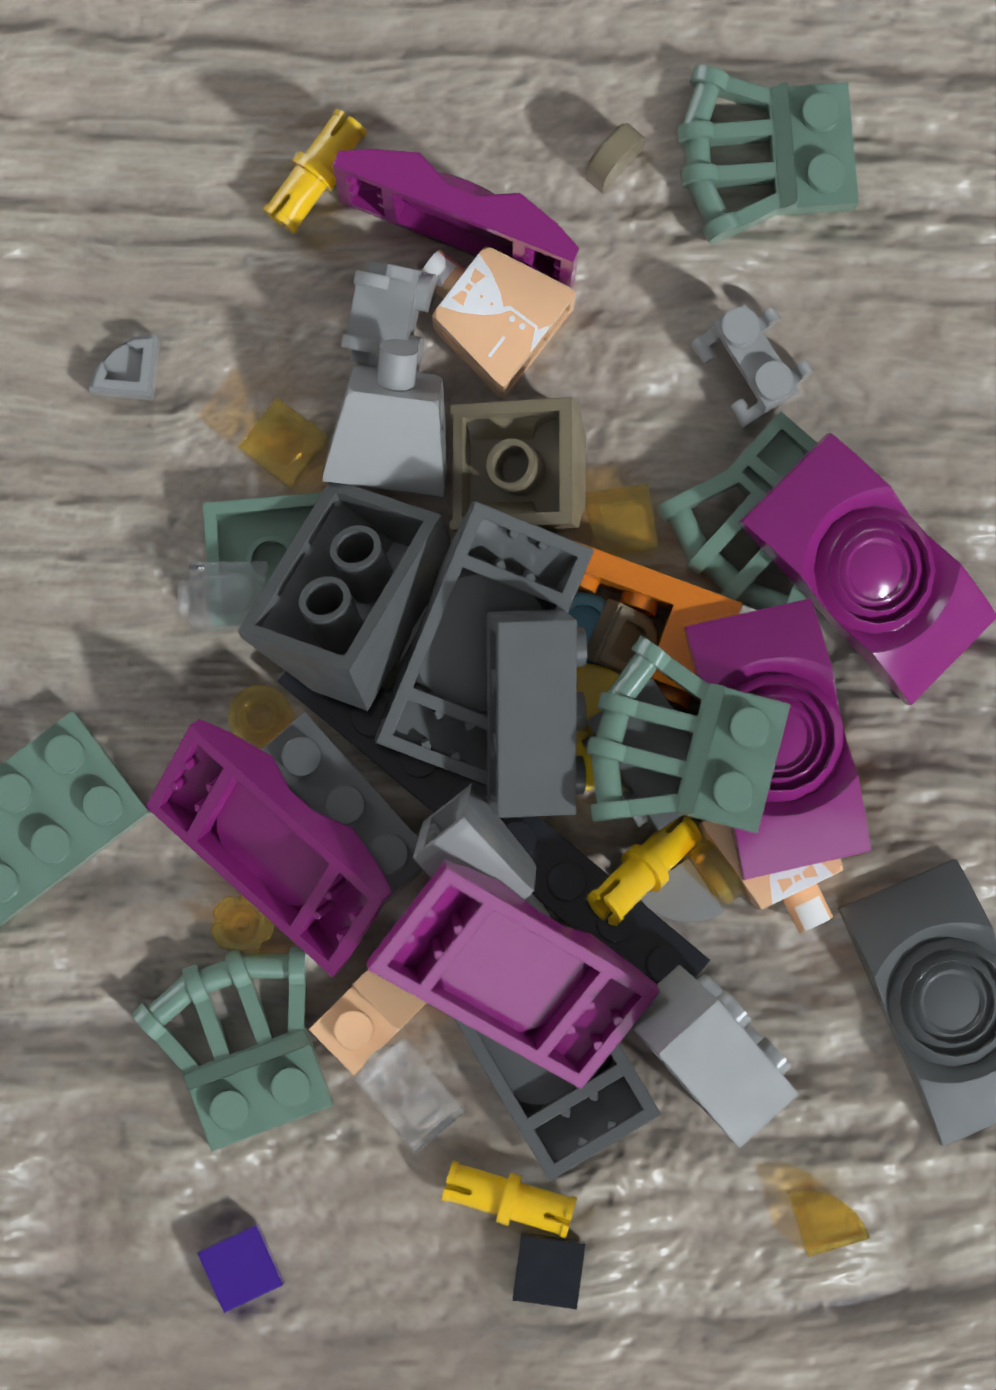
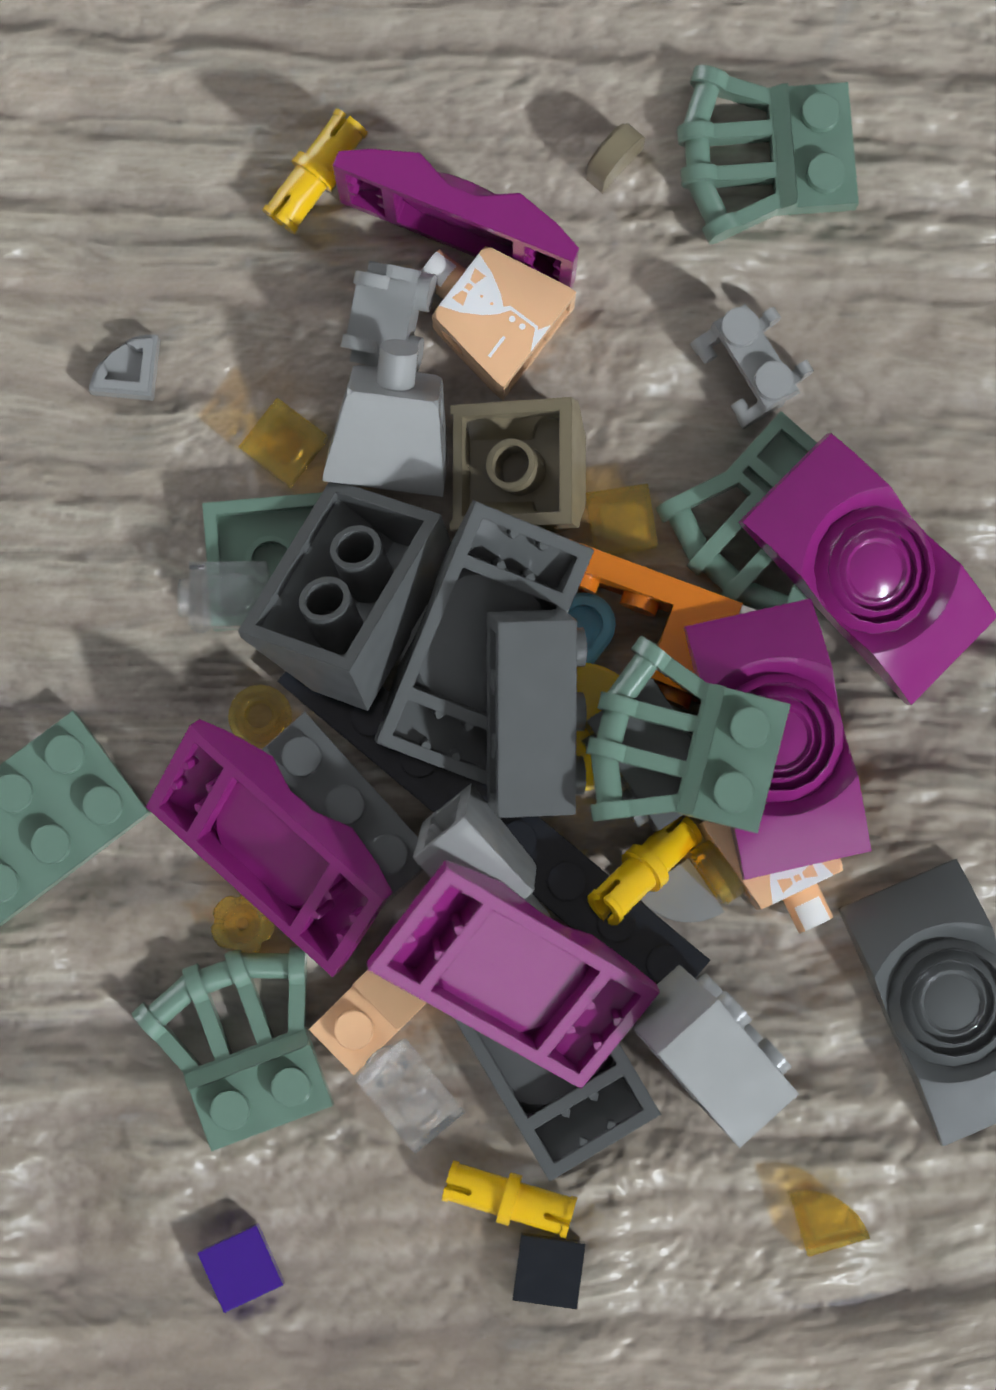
(616, 634): dark tan tile -> none

